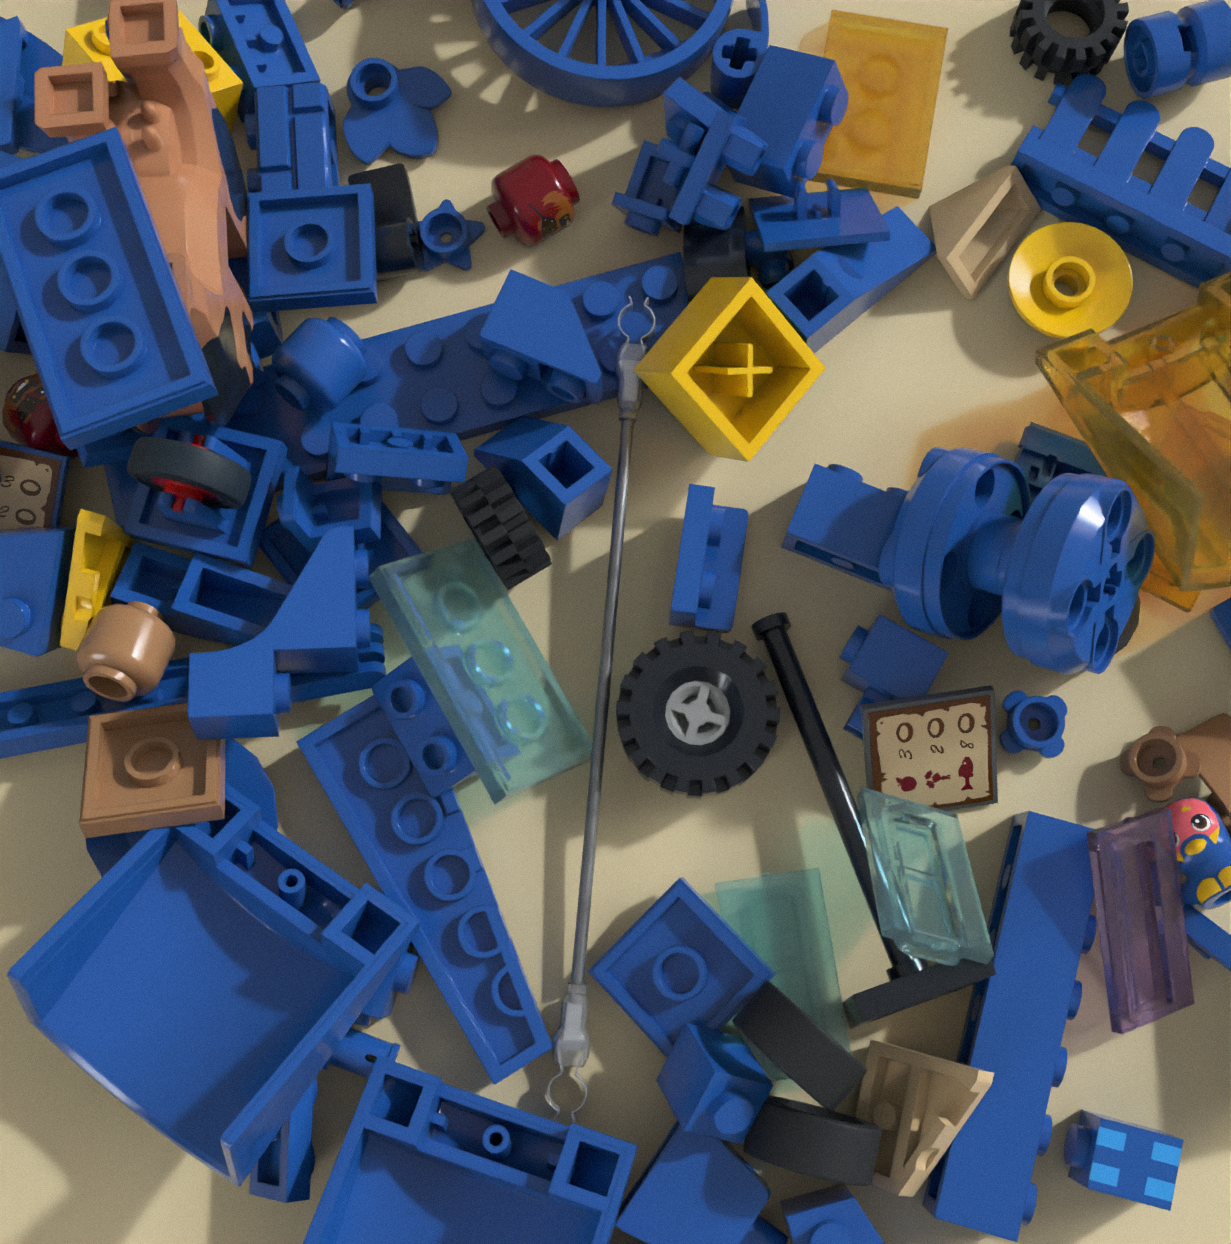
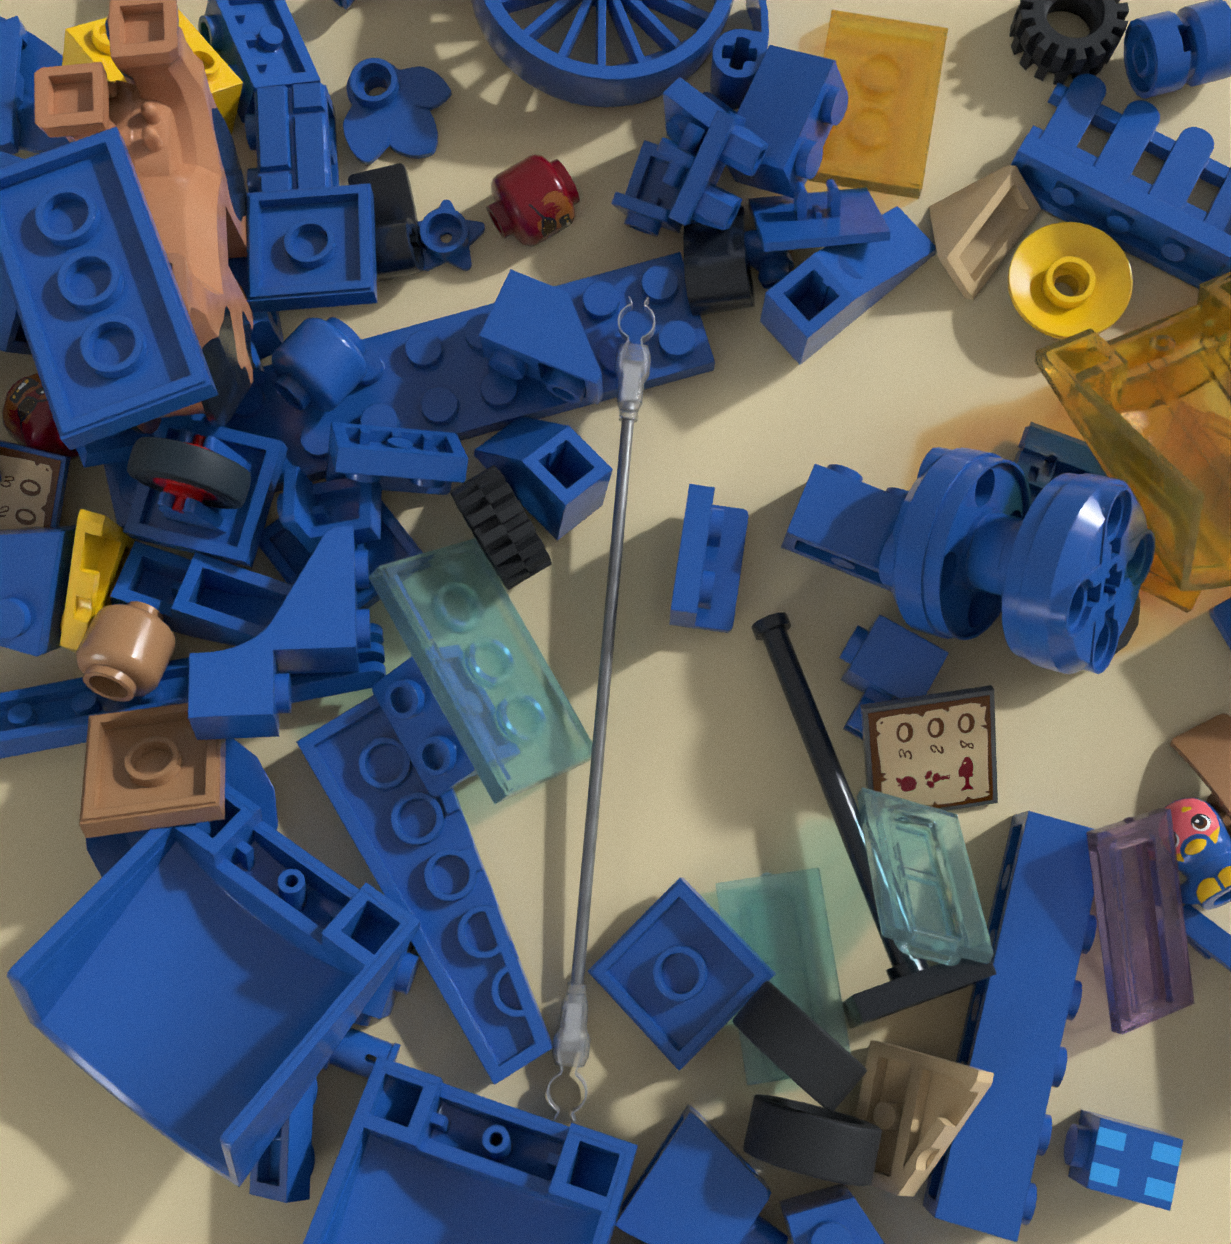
(706, 684): black wheel -> none
(713, 1084): blue brick -> none
(730, 367): yellow brick -> none
(1049, 713): blue plate -> none
(1159, 744): medium nougat plate -> none

